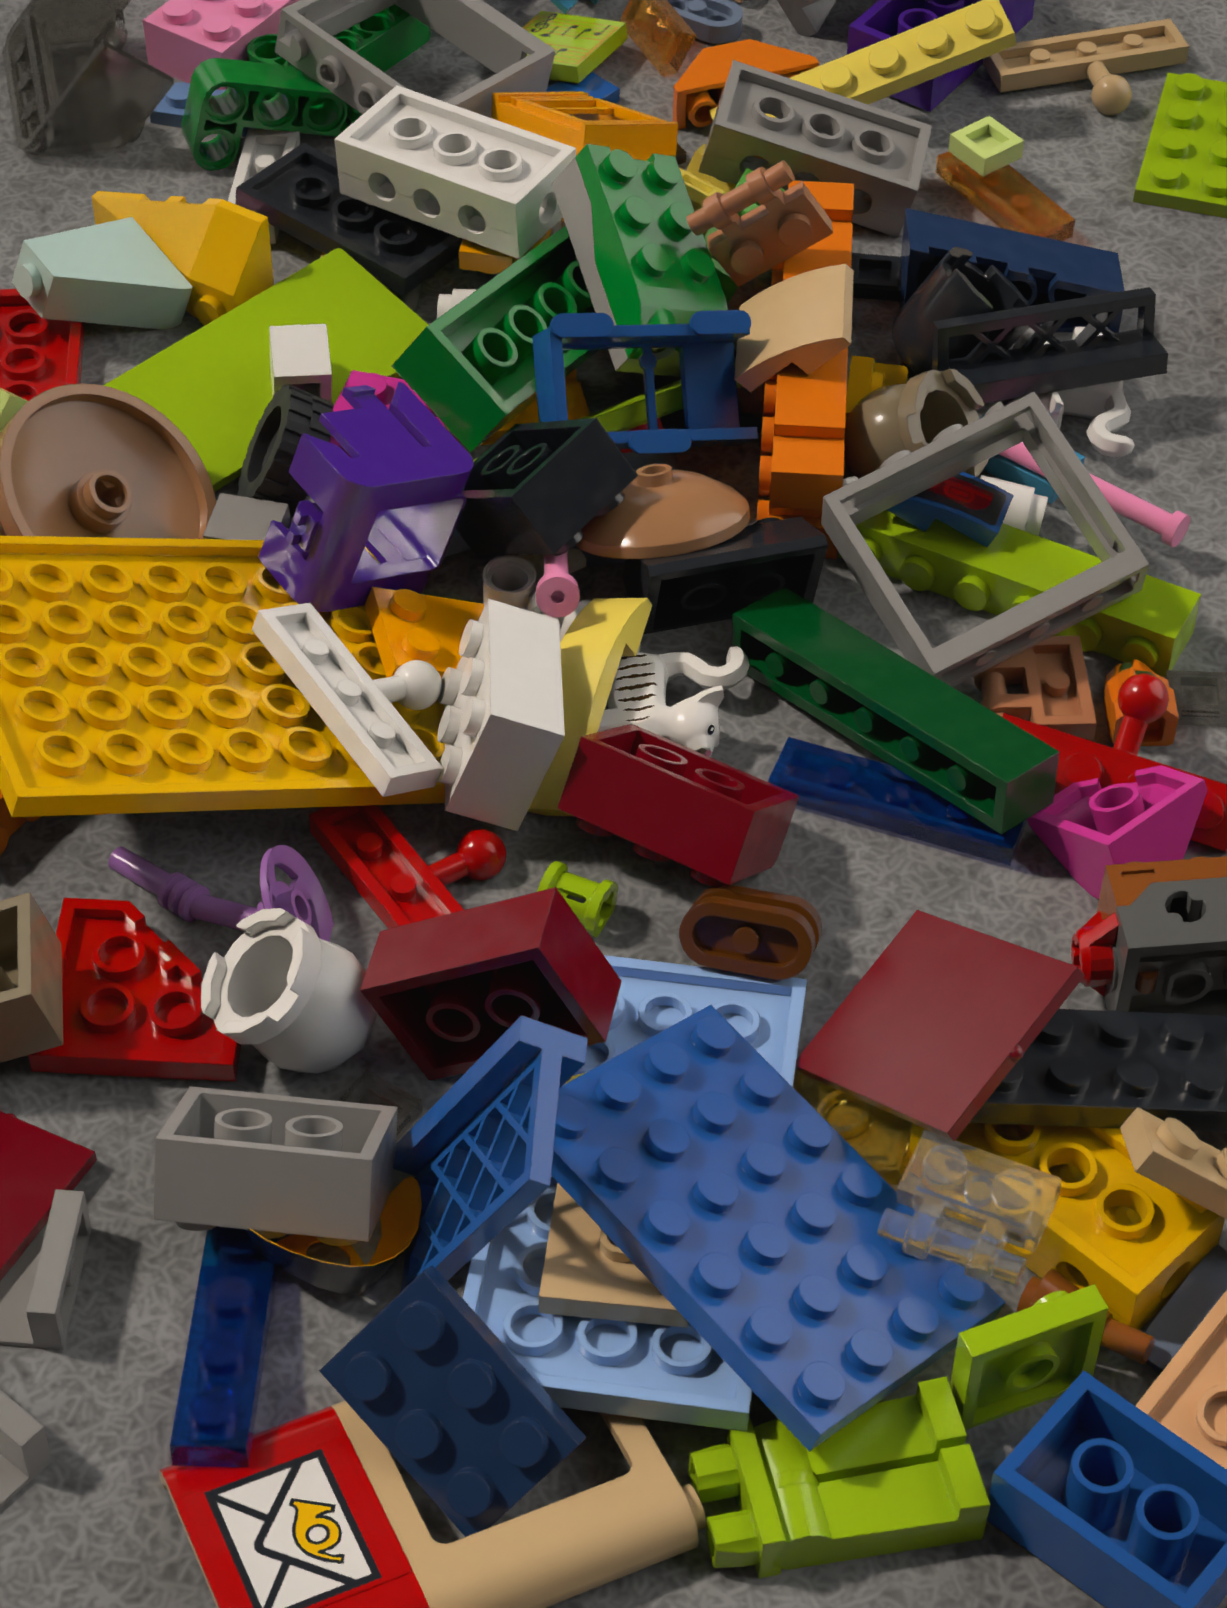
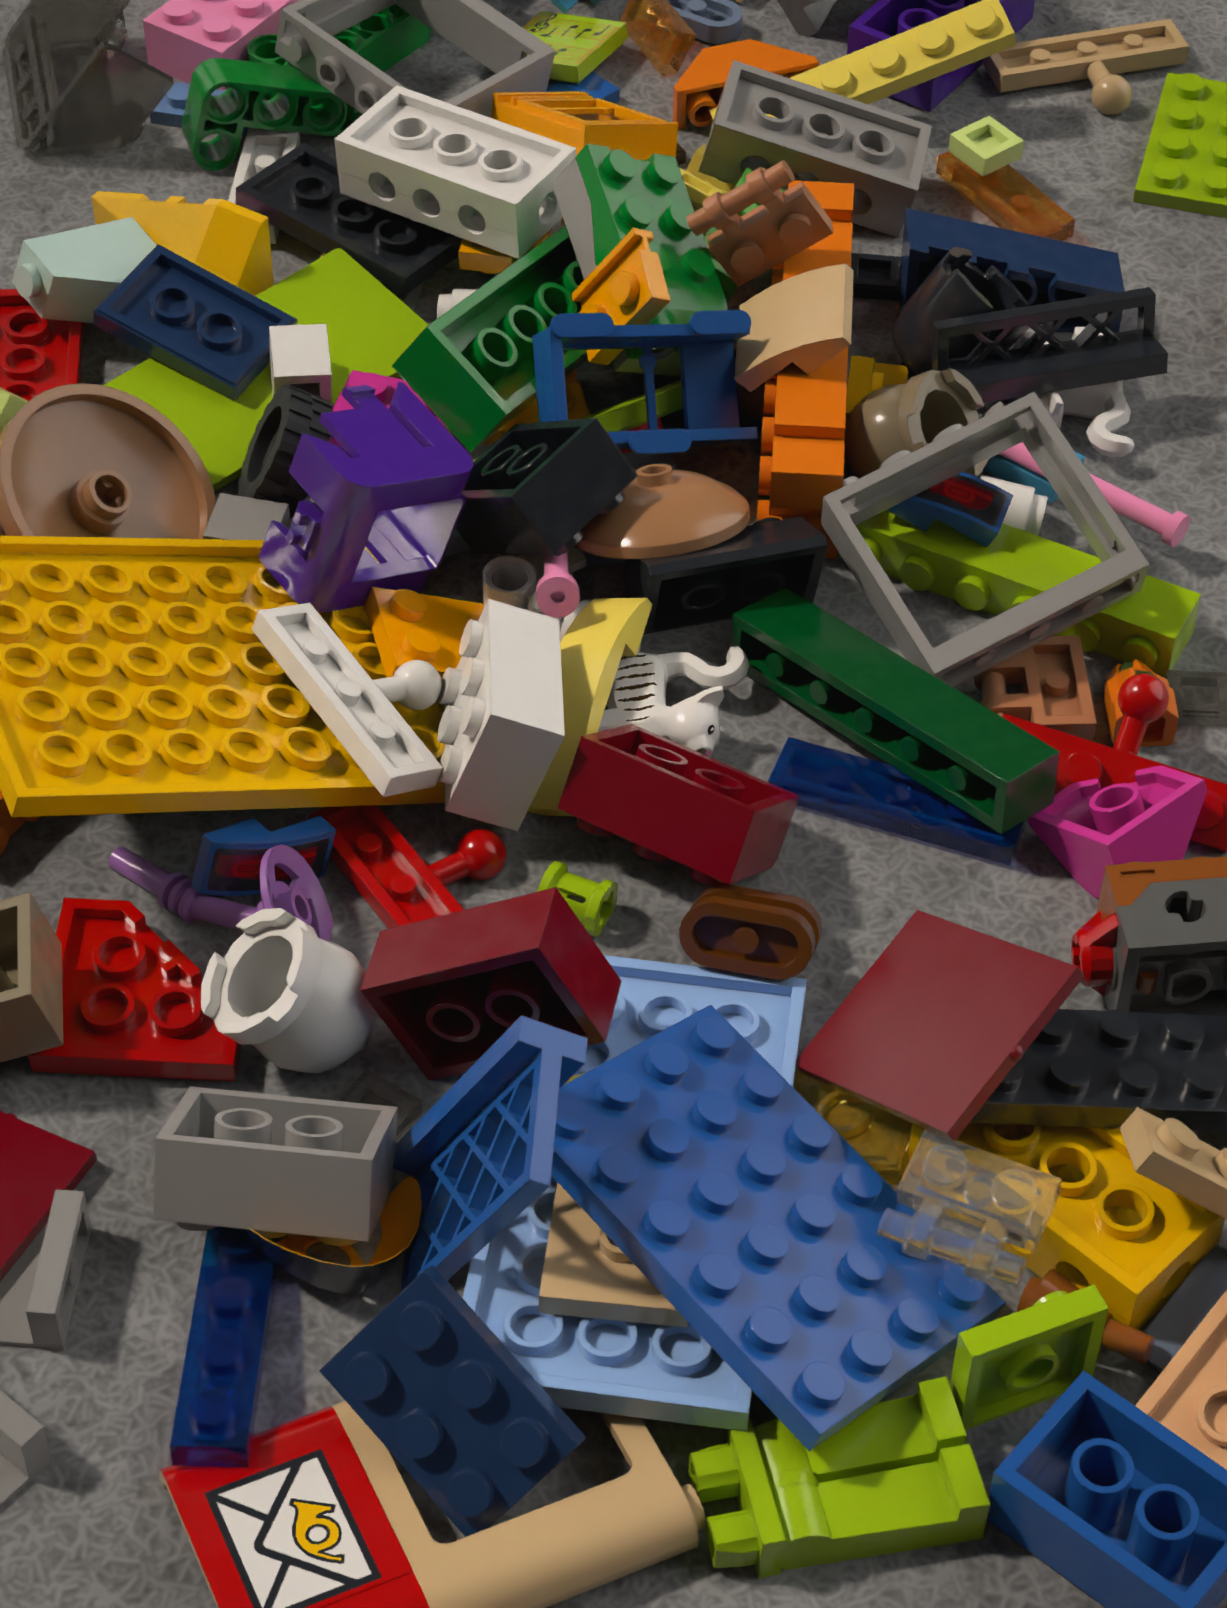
(192, 321): none -> dark blue tile
(233, 855): none -> slope
(624, 286): none -> light orange plate

